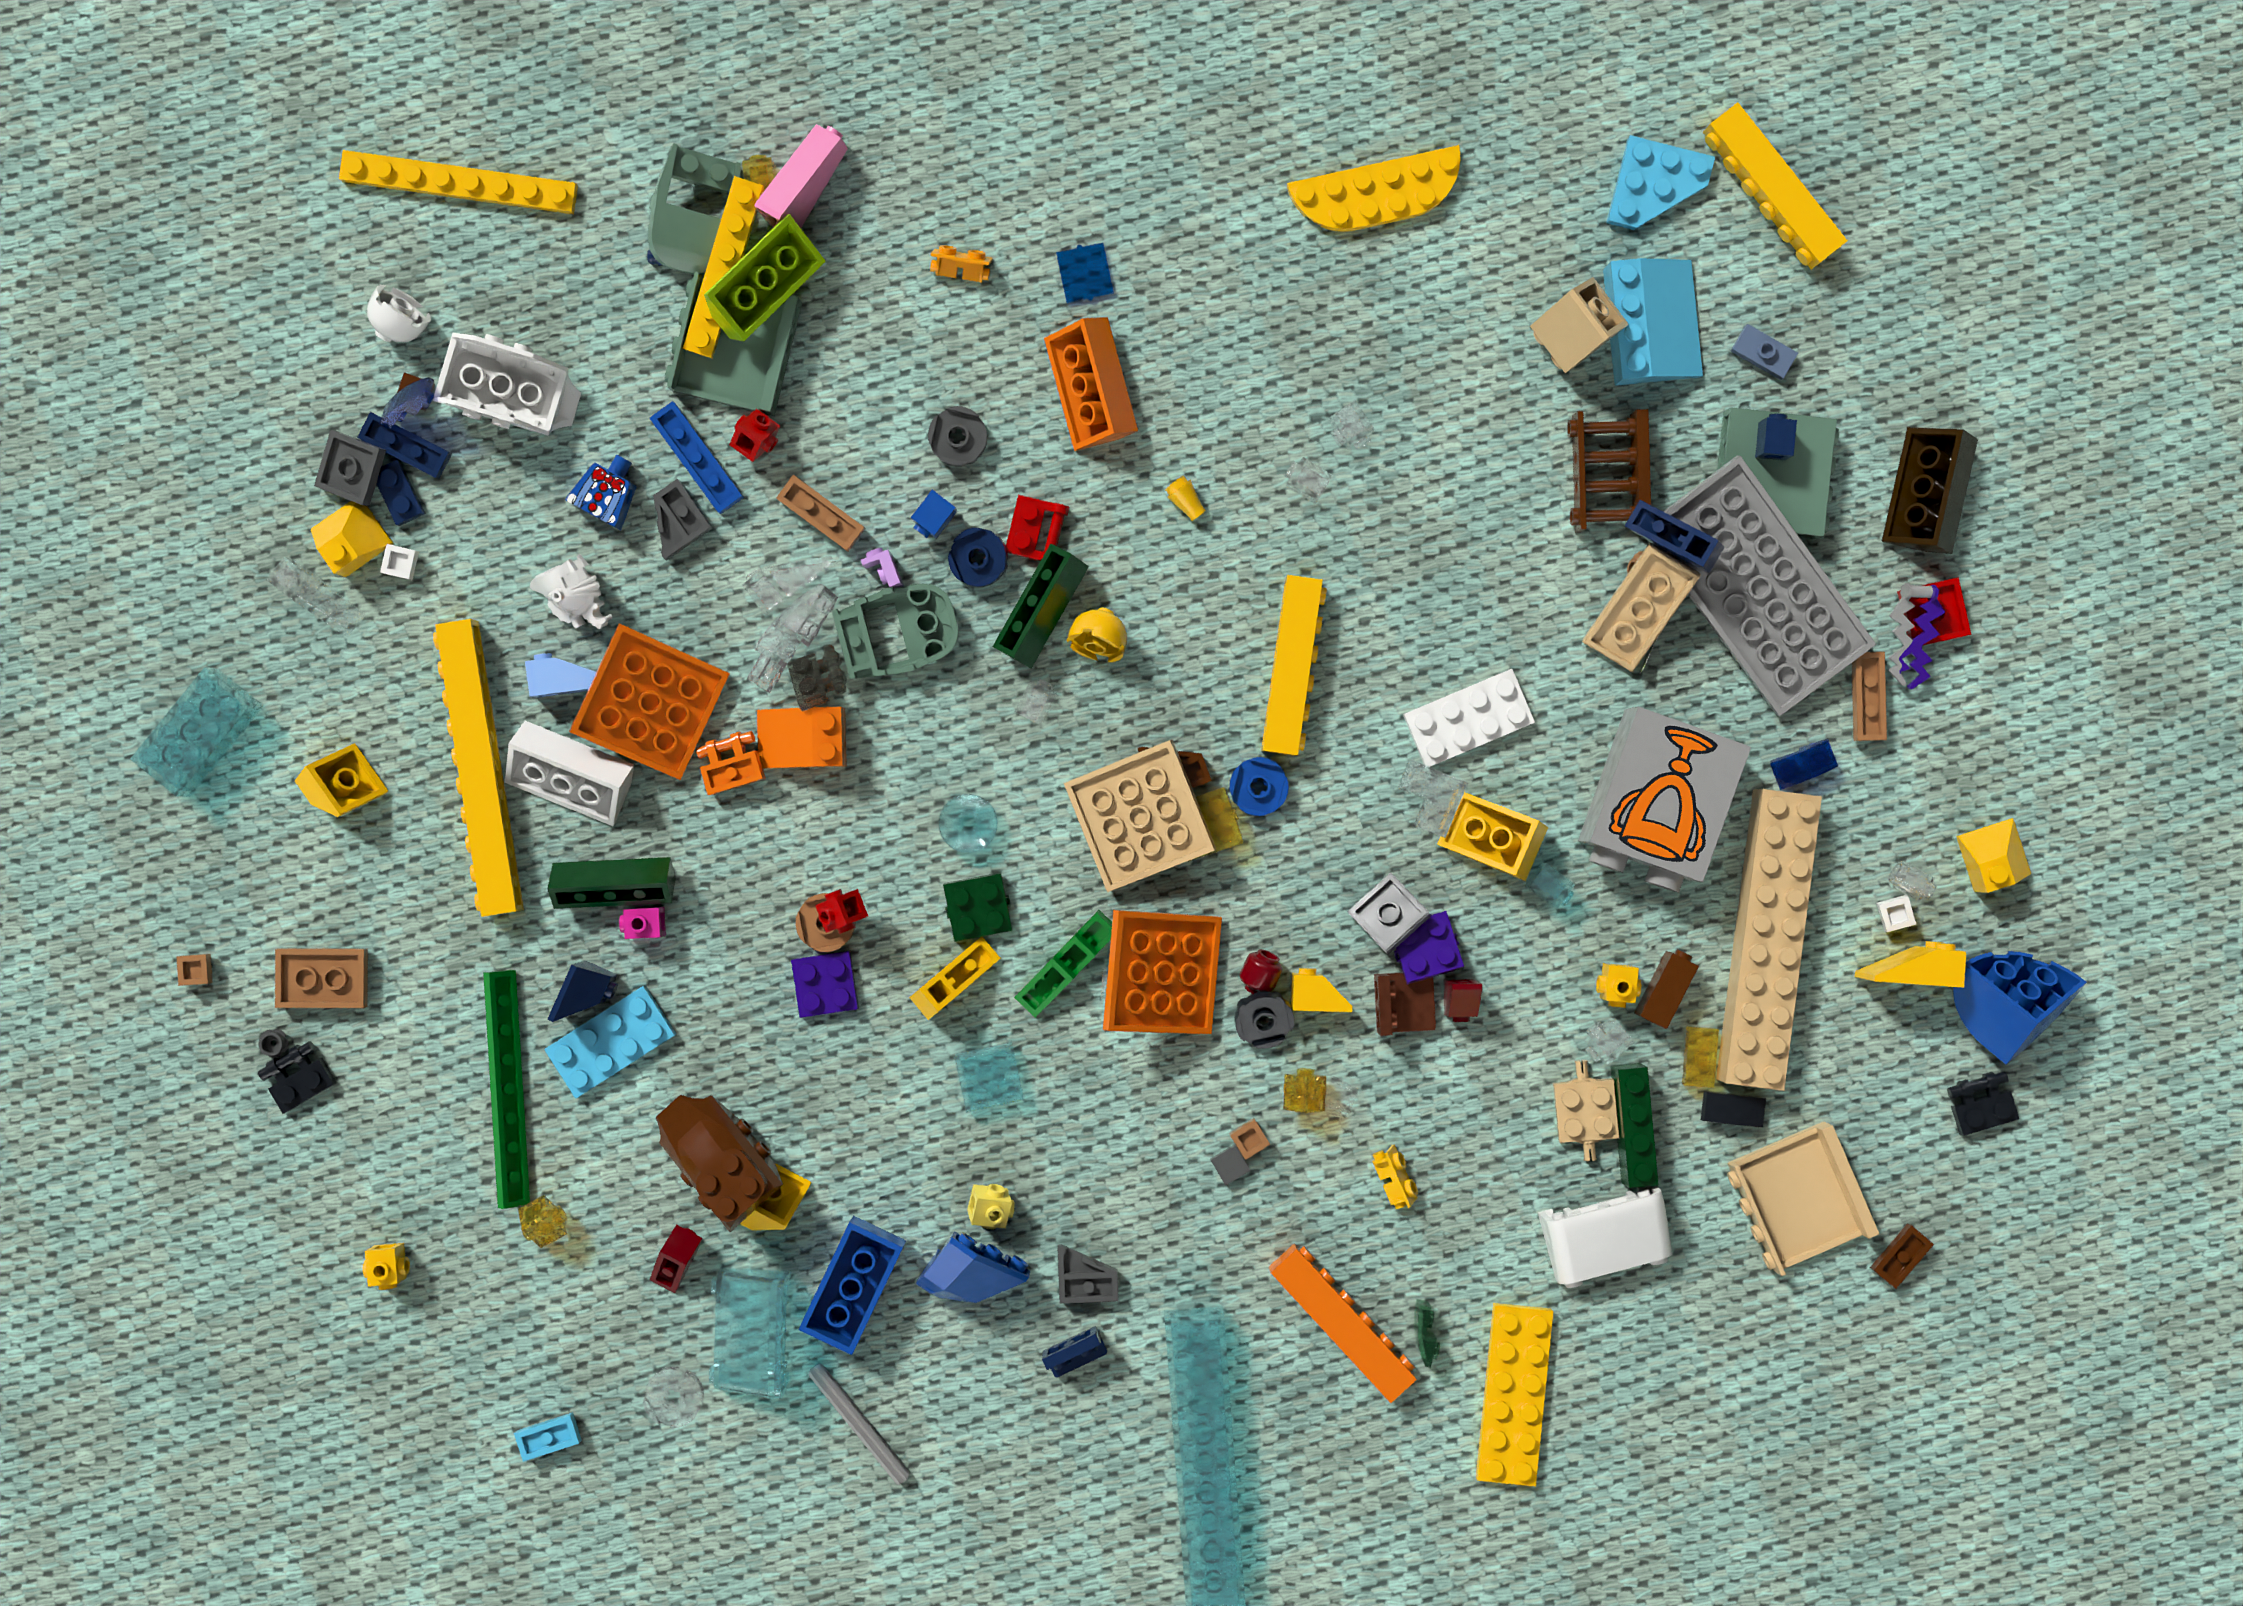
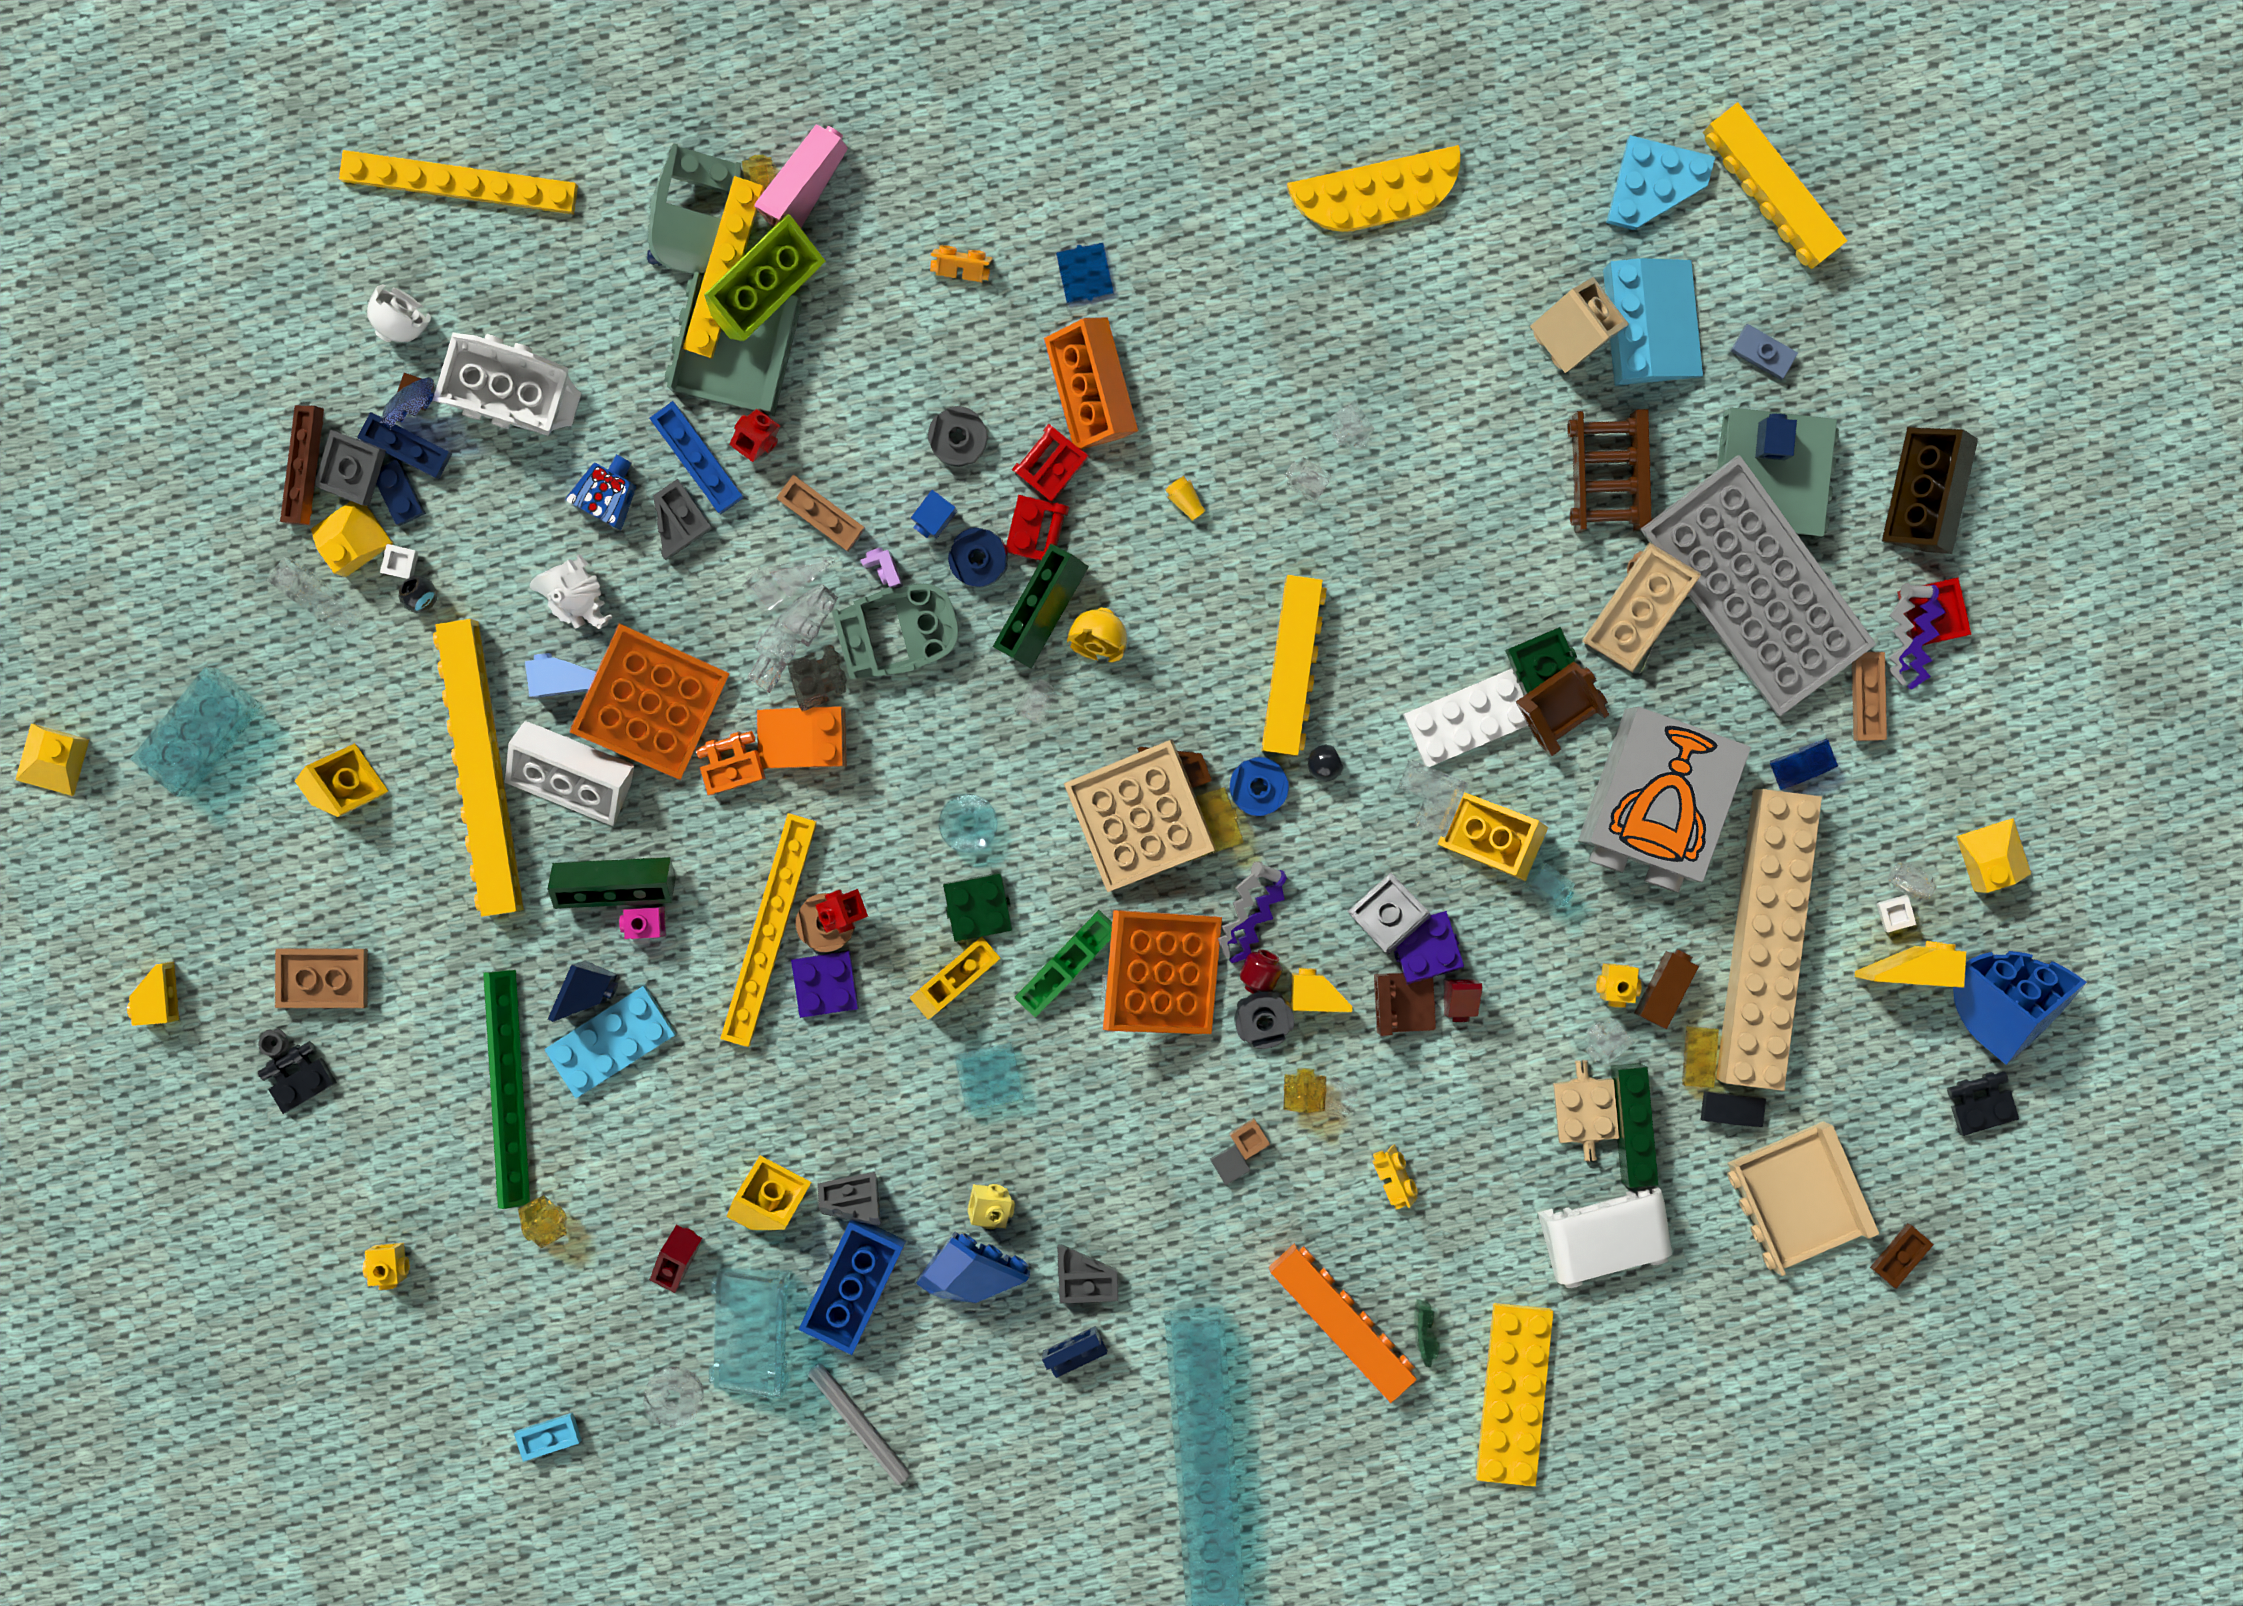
(52, 759): none -> yellow slope
(155, 997): none -> yellow slope
(194, 969): medium nougat plate -> none
(302, 465): none -> copper plate
(417, 594): none -> black piece
(718, 1157): reddish brown slope -> none
(768, 930): none -> yellow plate
(851, 1198): none -> dark grey wing
(1057, 469): none -> red plate
(1246, 922): none -> piece
(1325, 763): none -> black piece
(1540, 658): none -> dark green plate
(1561, 705): none -> reddish brown panel
(1675, 536): dark blue slope -> none

